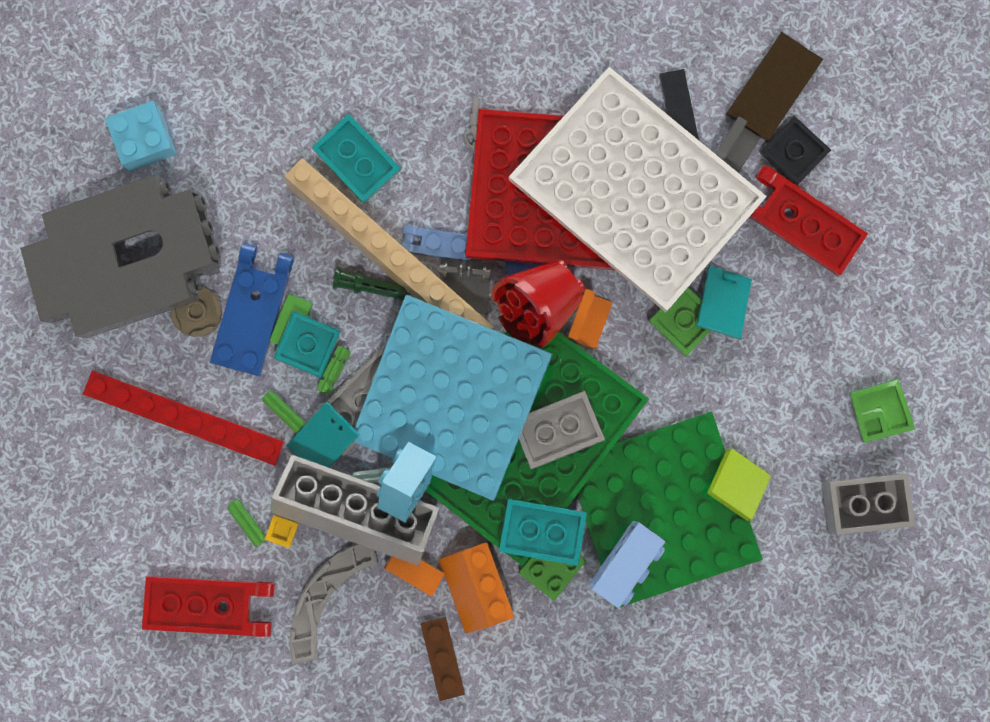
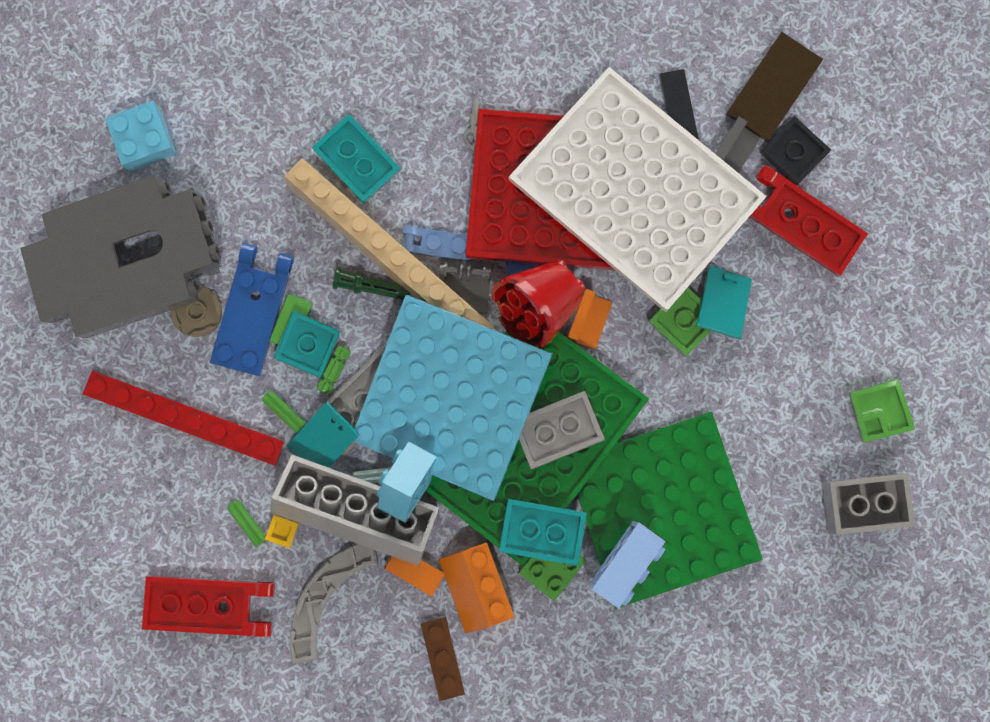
(739, 484): lime tile -> none

